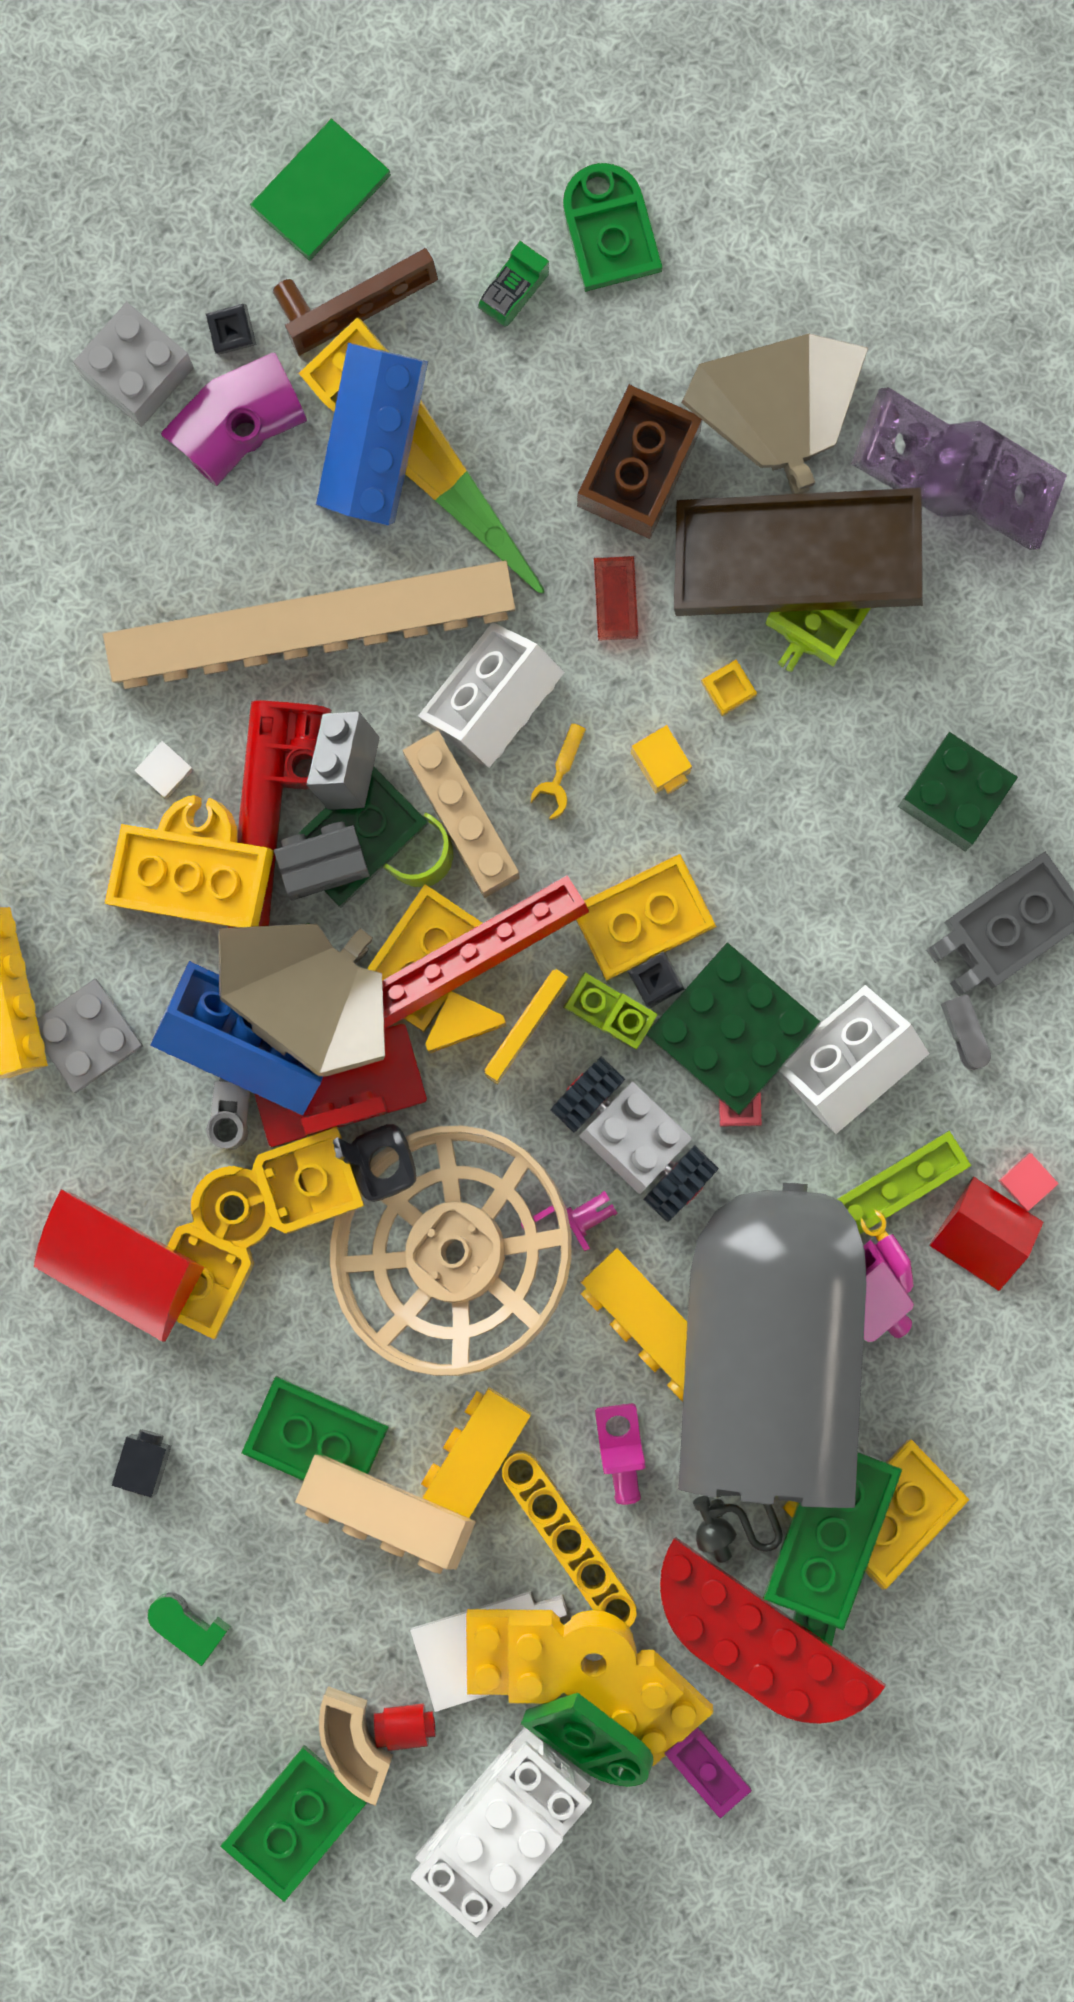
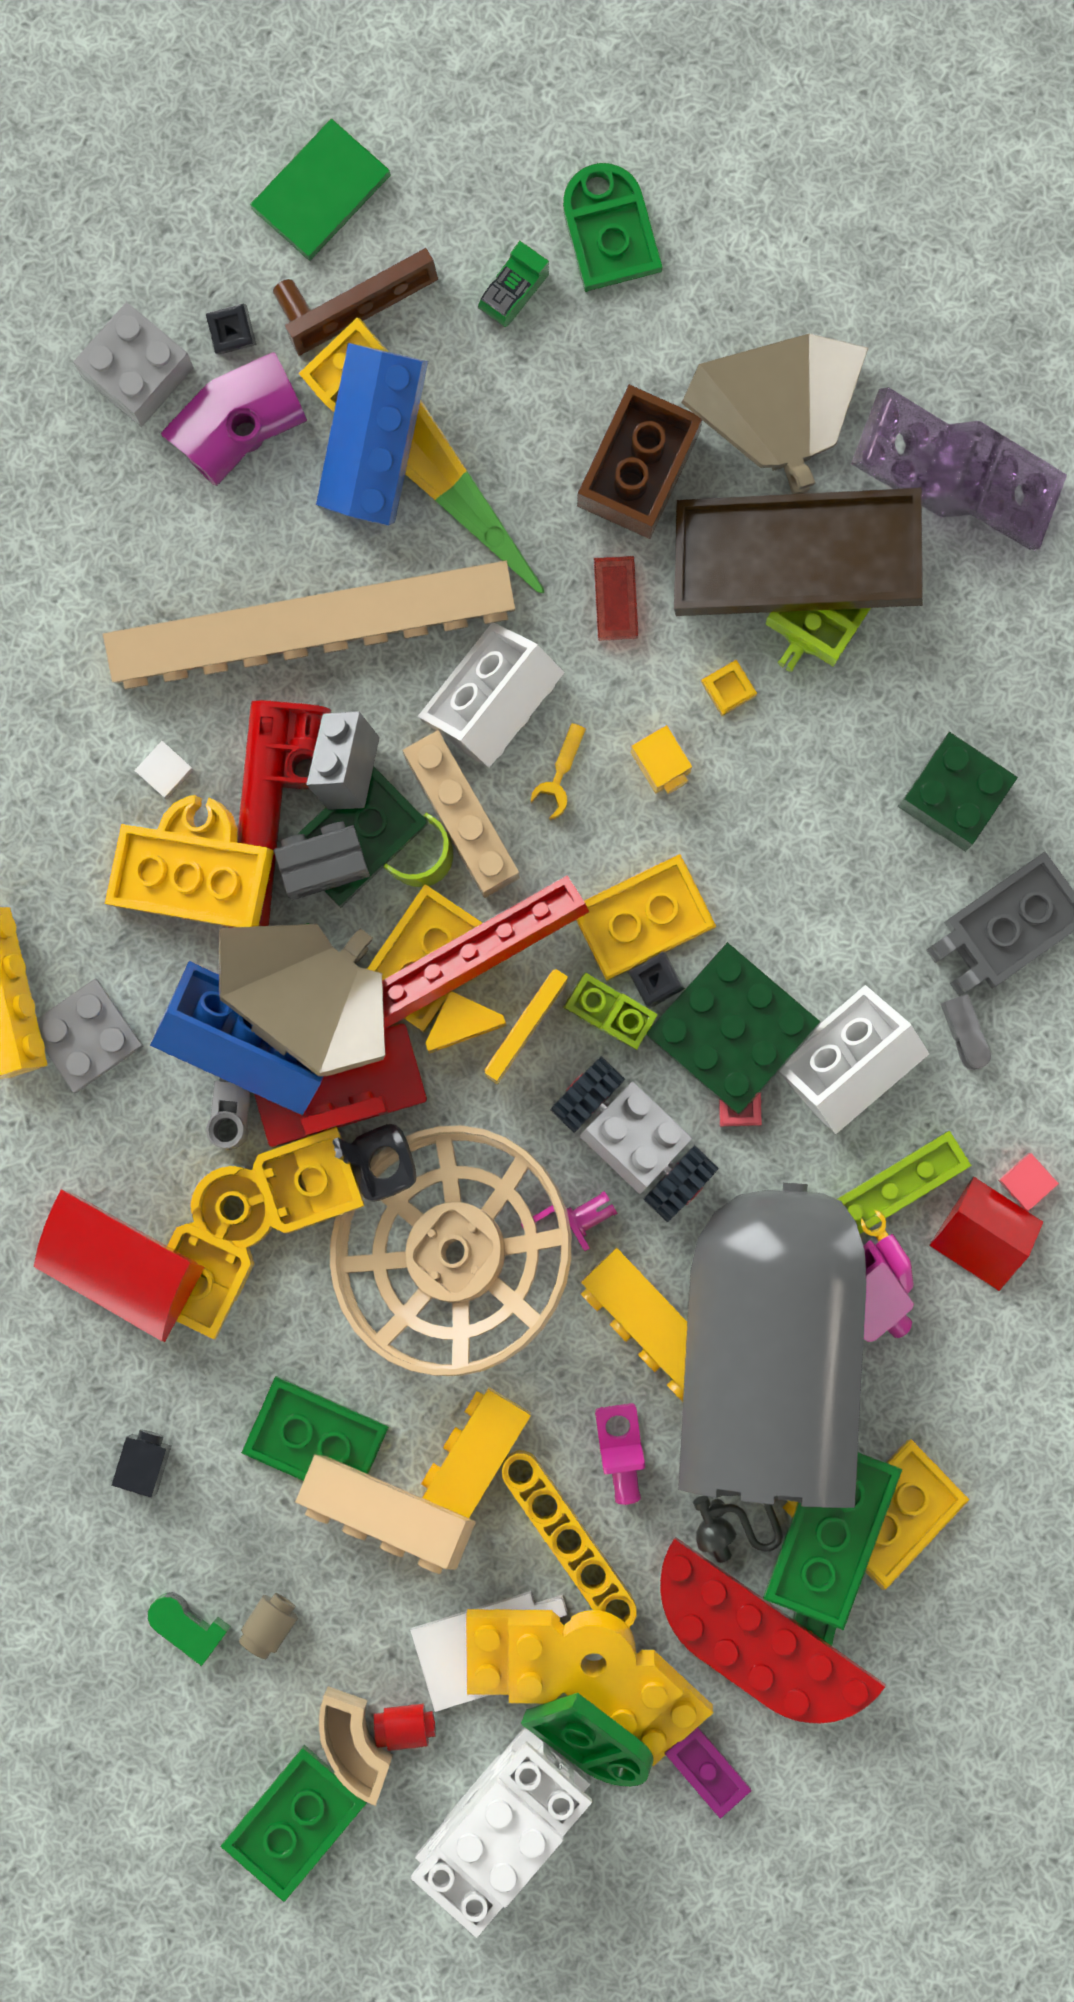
(268, 1625): none -> dark tan brick

